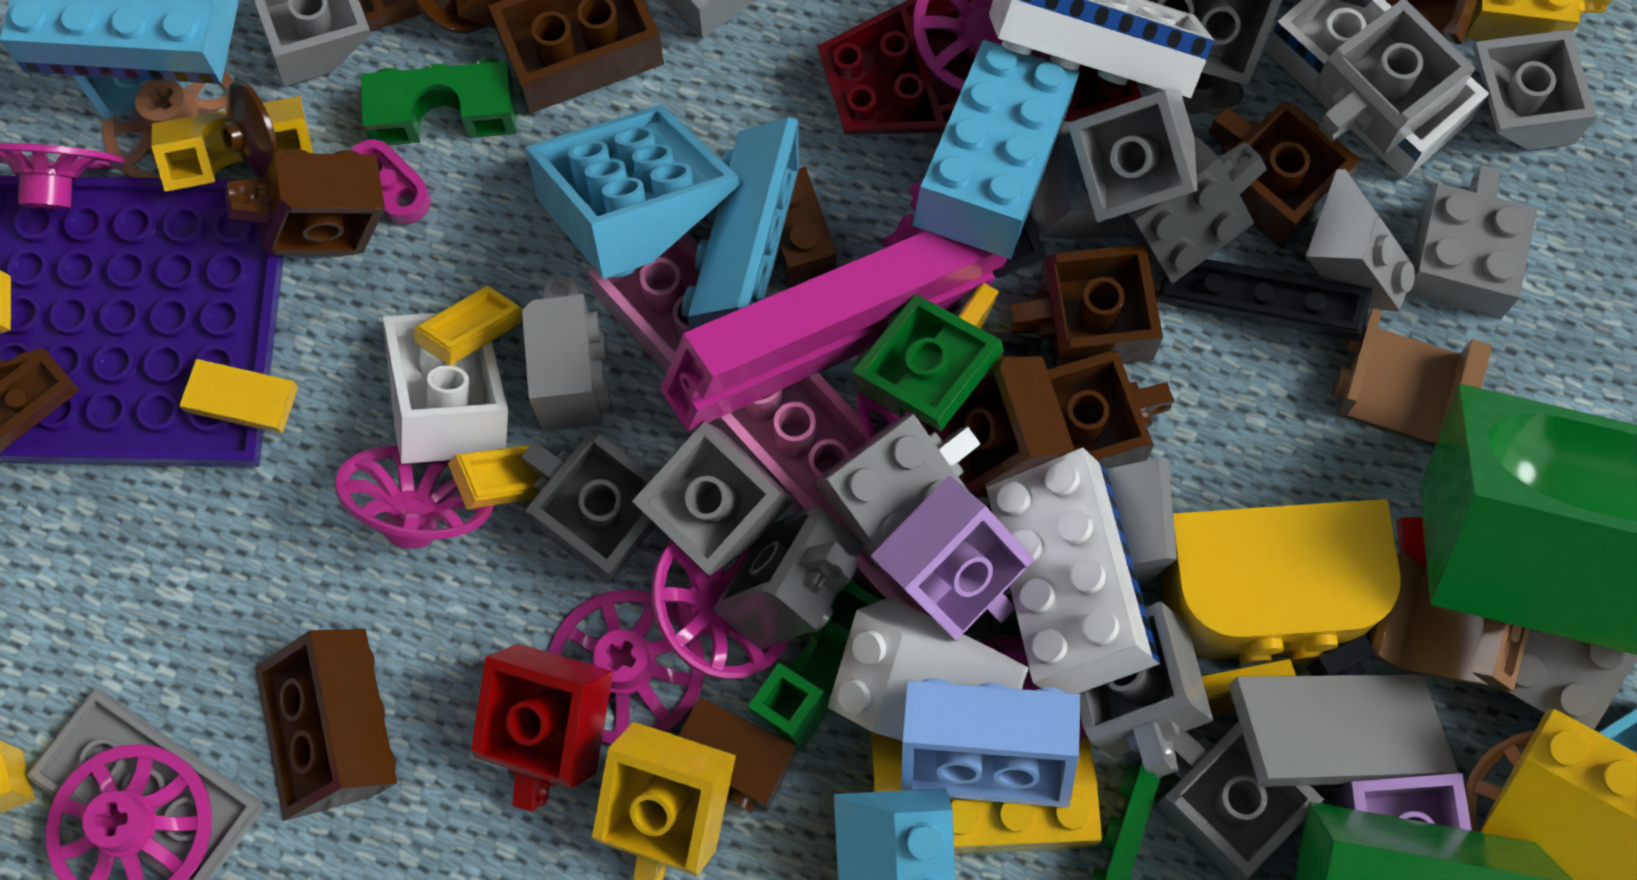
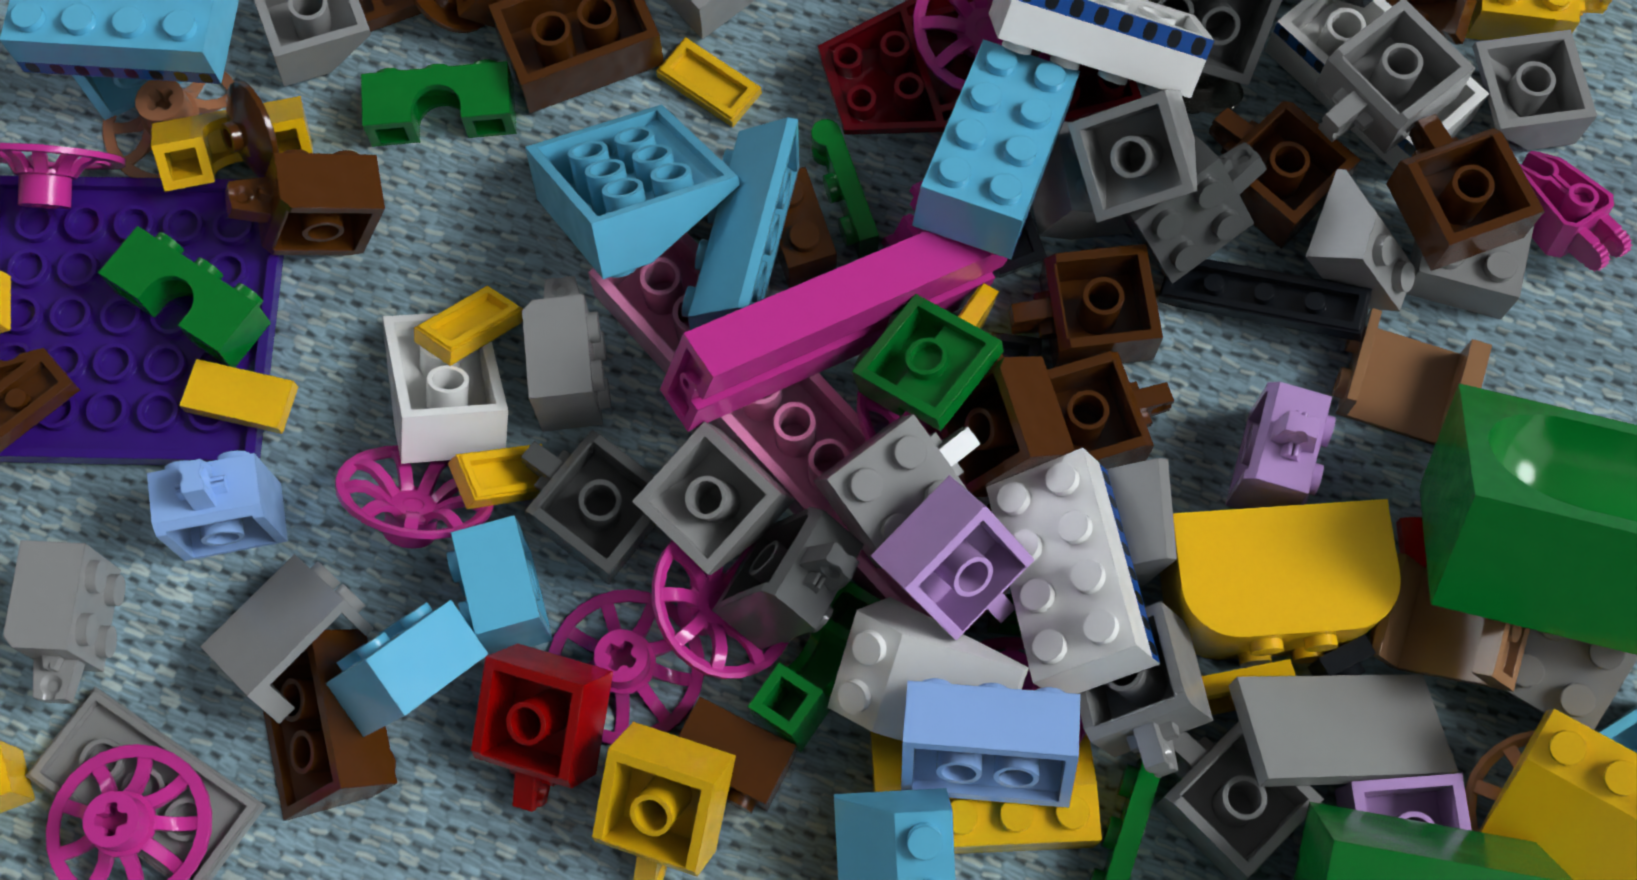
(63, 614): none -> light grey hinge
(154, 272): none -> green arch
(216, 505): none -> light blue hinge
(278, 627): none -> light grey panel
(397, 181): dark pink plate -> none
(405, 666): none -> medium azure brick
(500, 585): none -> medium azure brick
(709, 82): none -> yellow tile
(844, 187): none -> green plate
(1281, 448): none -> lavender hinge
(1462, 193): none -> reddish brown hinge
(1574, 214): none -> dark pink hinge

